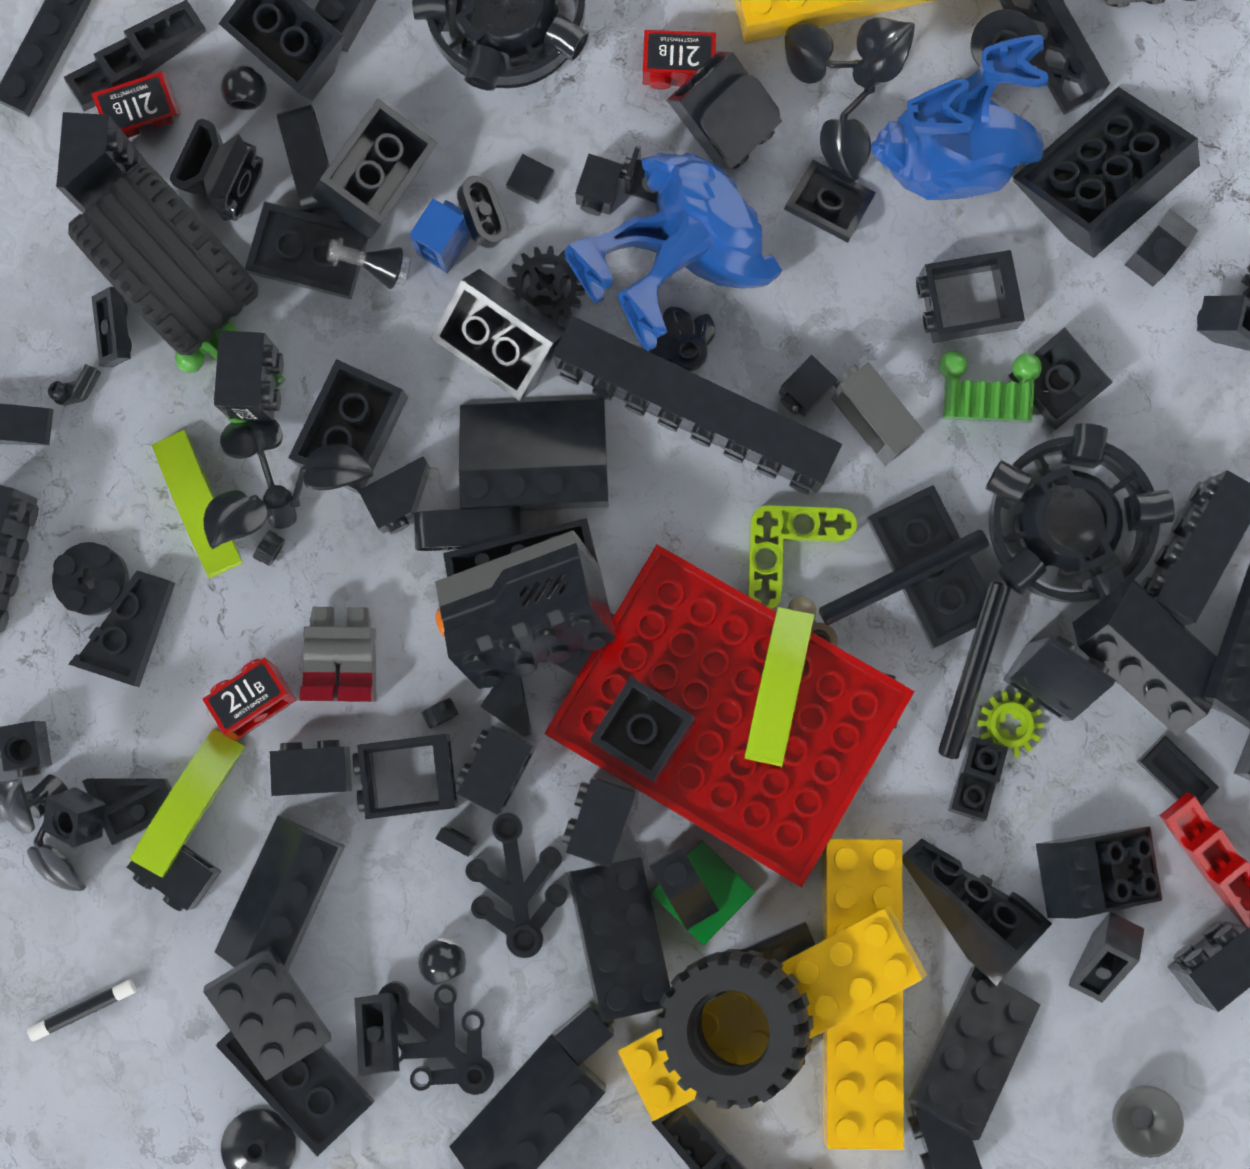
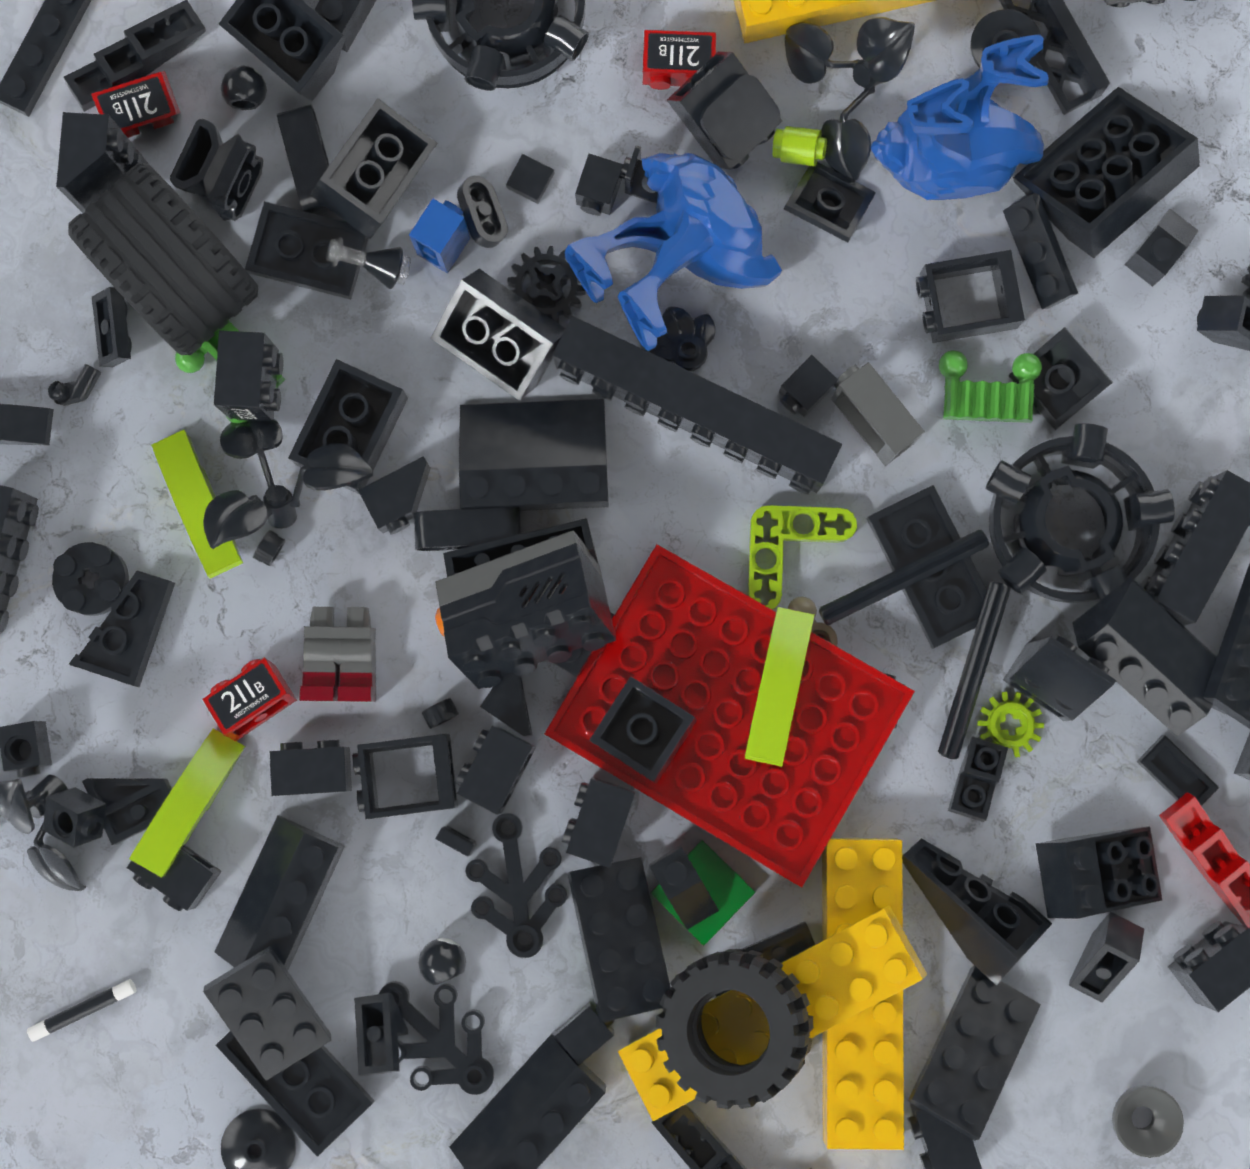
(799, 145): none -> lime brick
(1040, 251): none -> black plate

